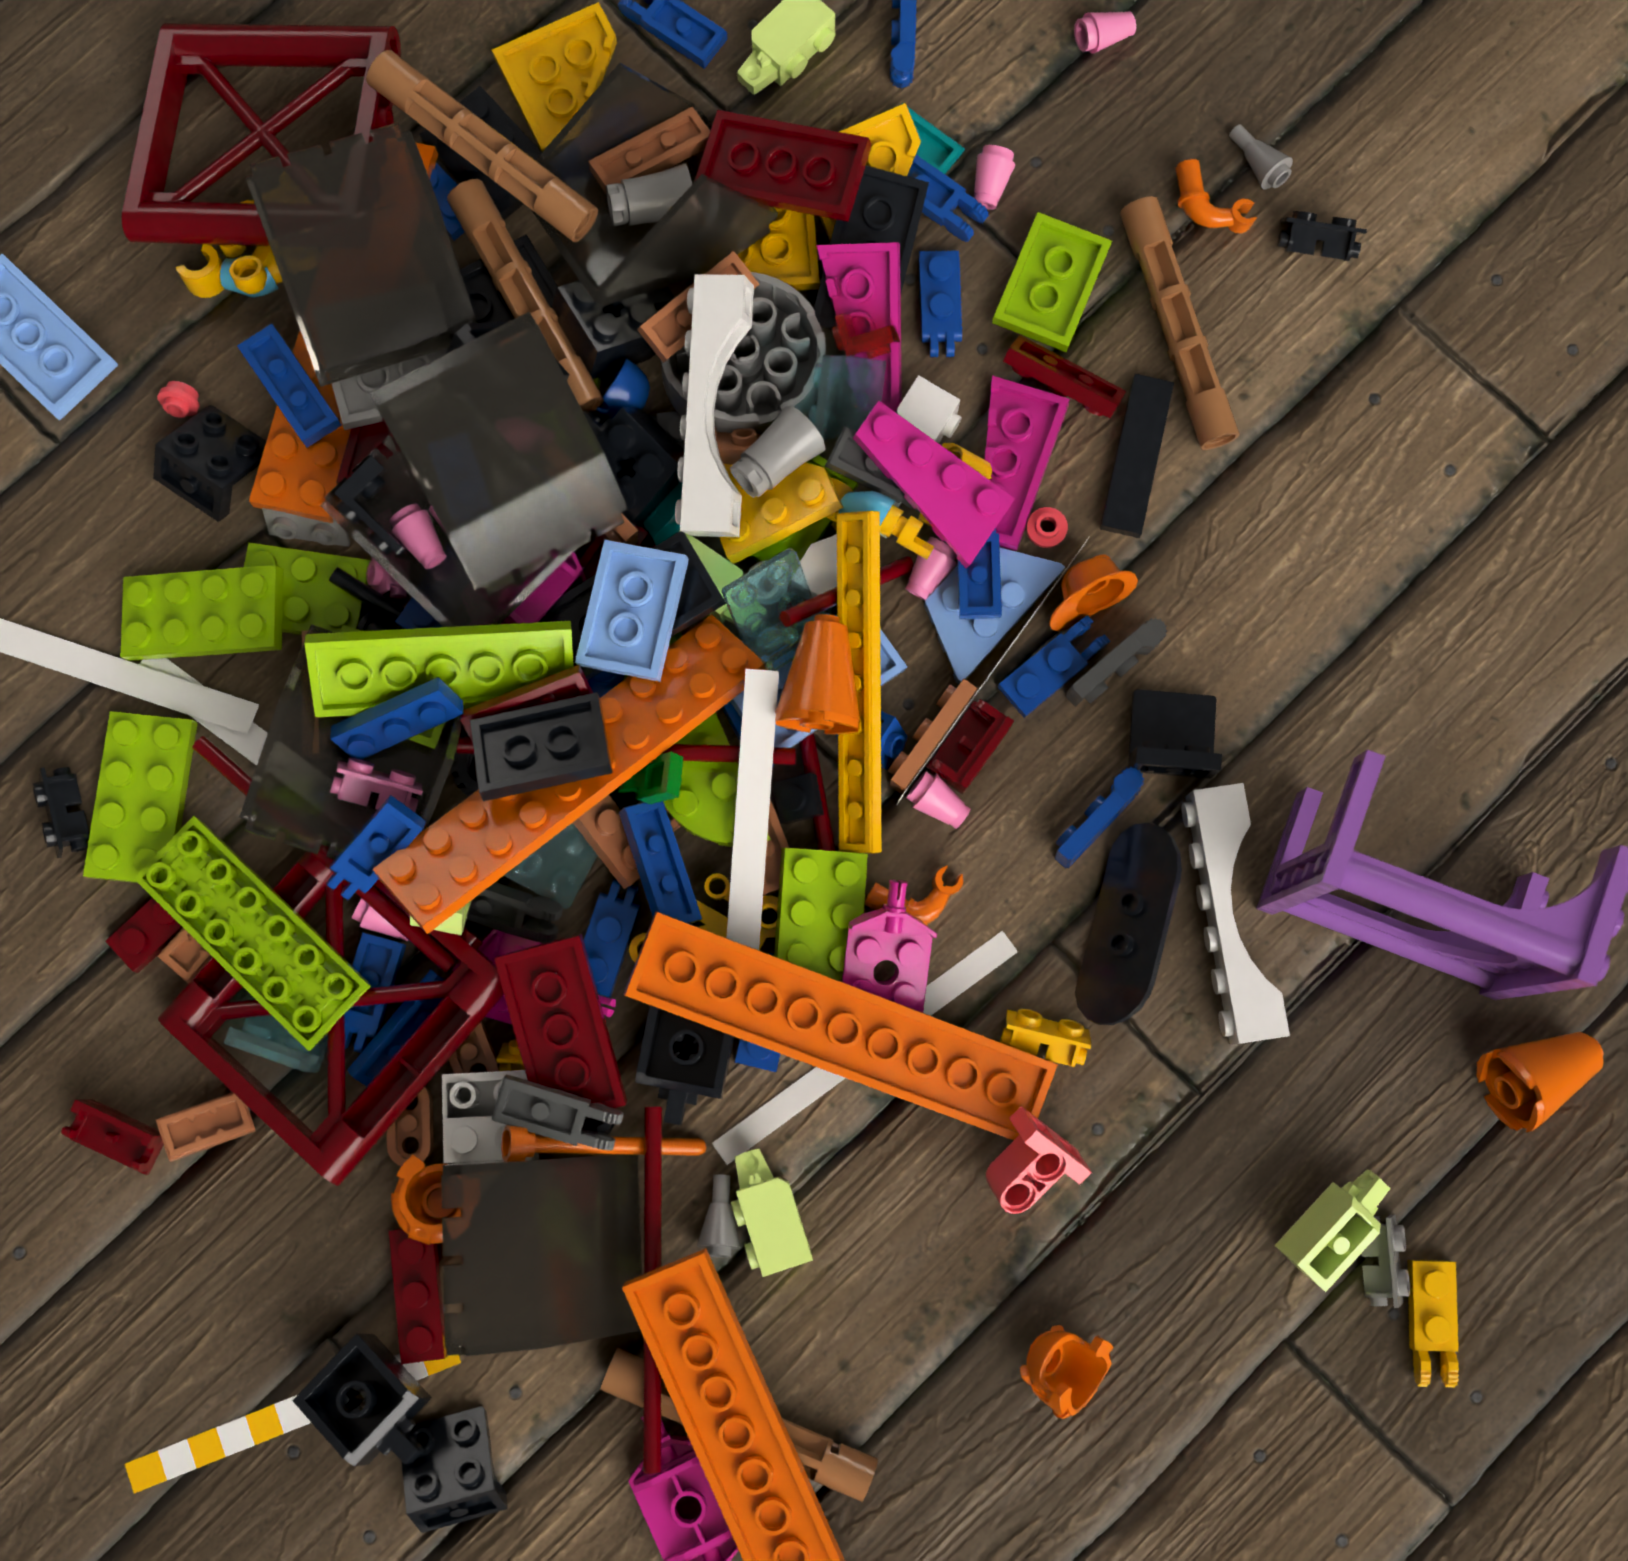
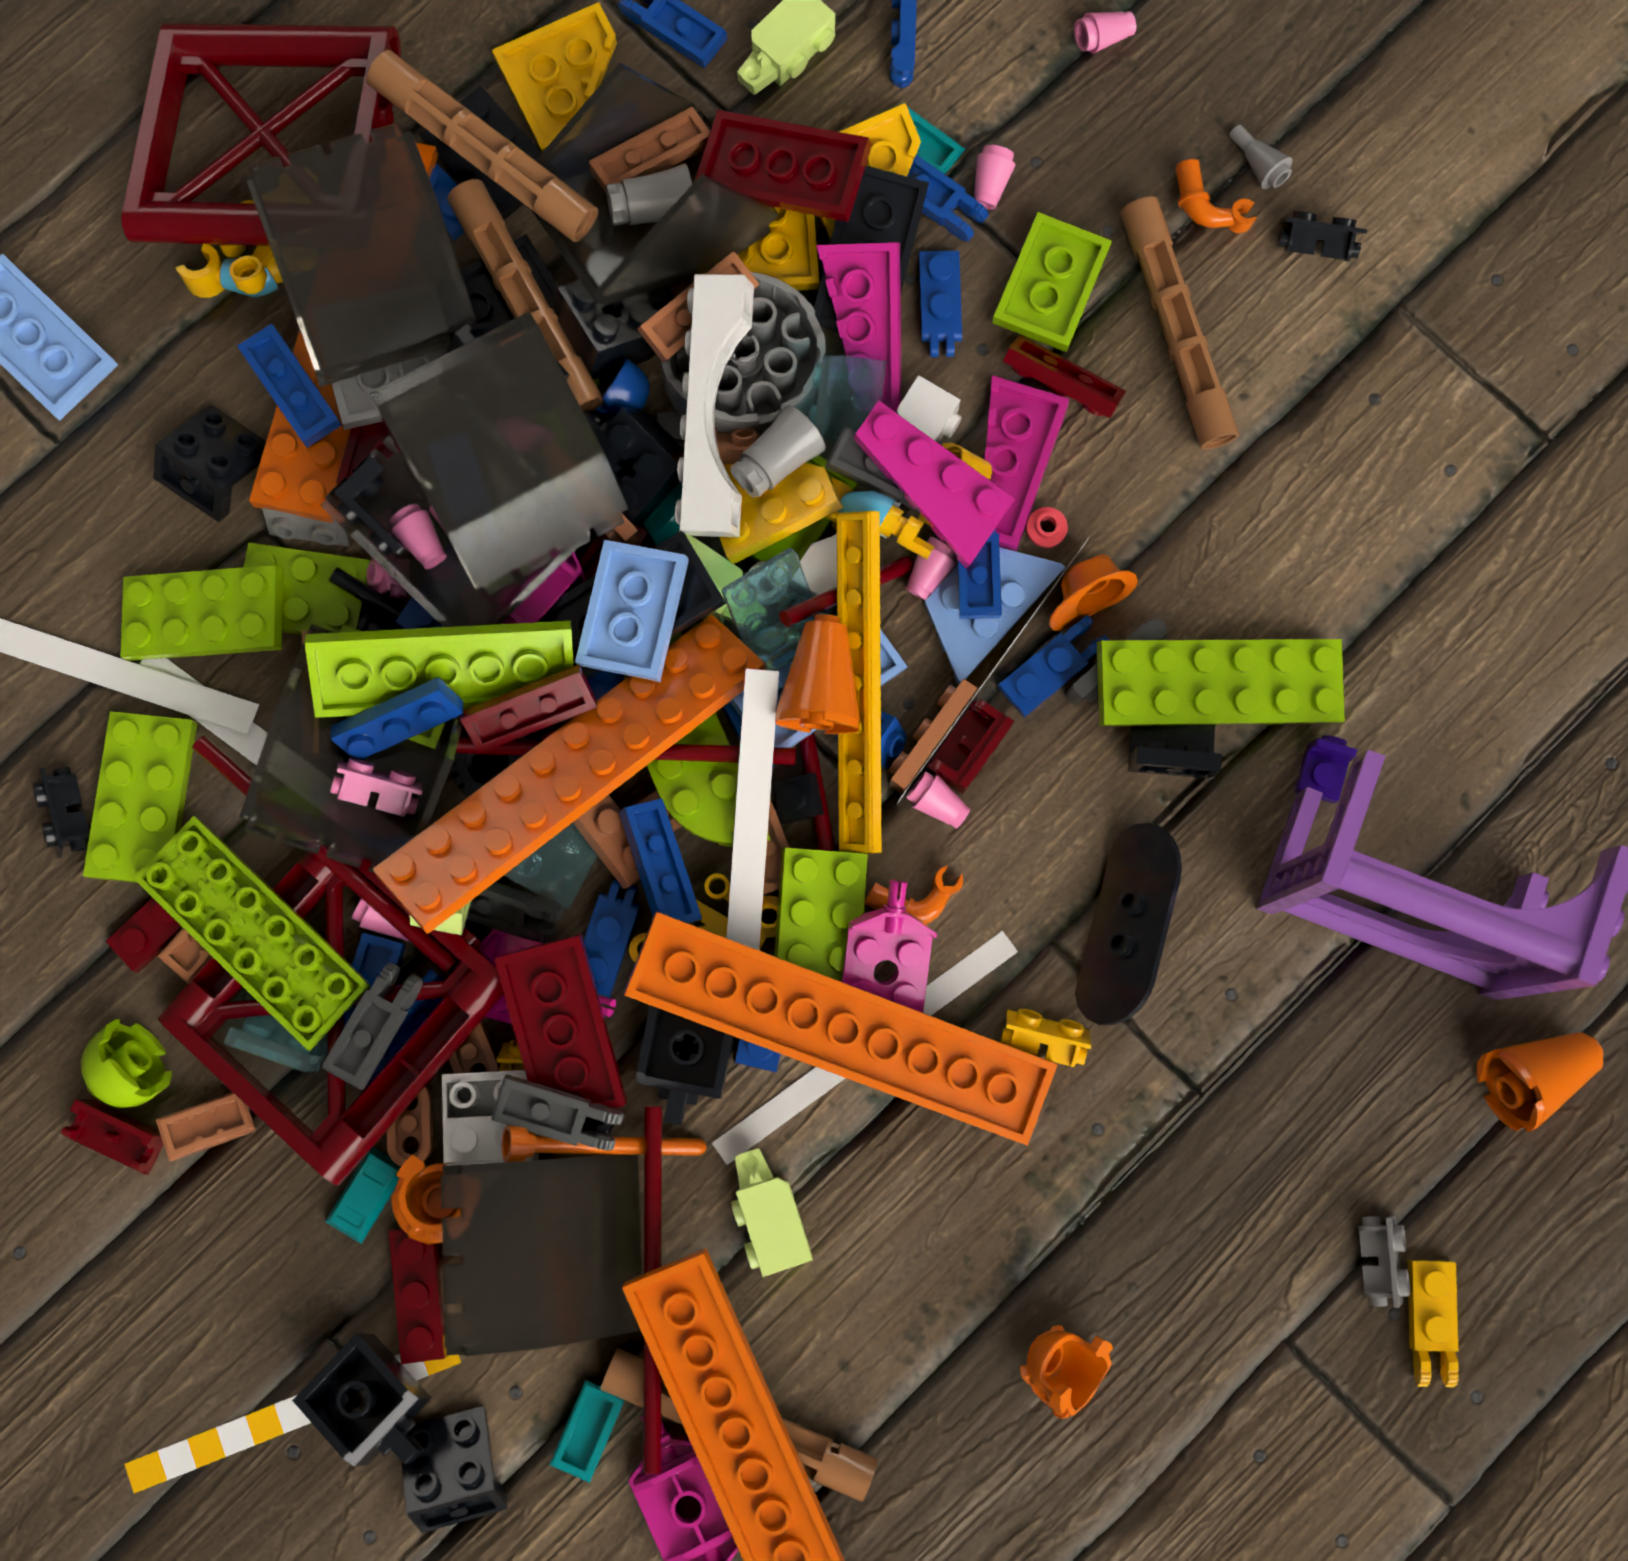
(124, 1065): none -> lime cylinder
(179, 399): coral plate -> none
(365, 1195): none -> teal tile
(371, 1028): none -> dark grey hinge
(383, 834): blue hinge -> none
(540, 746): black plate -> none
(587, 1432): none -> teal tile
(657, 780): green plate -> none
(719, 1228): light grey cone -> none
(873, 343): clear red bracket -> none
(1032, 1164): coral tile -> none
(1100, 816): blue hinge -> none
(1137, 456): black tile -> none
(1220, 682): none -> lime plate
(1250, 1002): white arch -> none
(1325, 767): none -> dark purple bracket
(1335, 1229): yellowish green hinge -> none

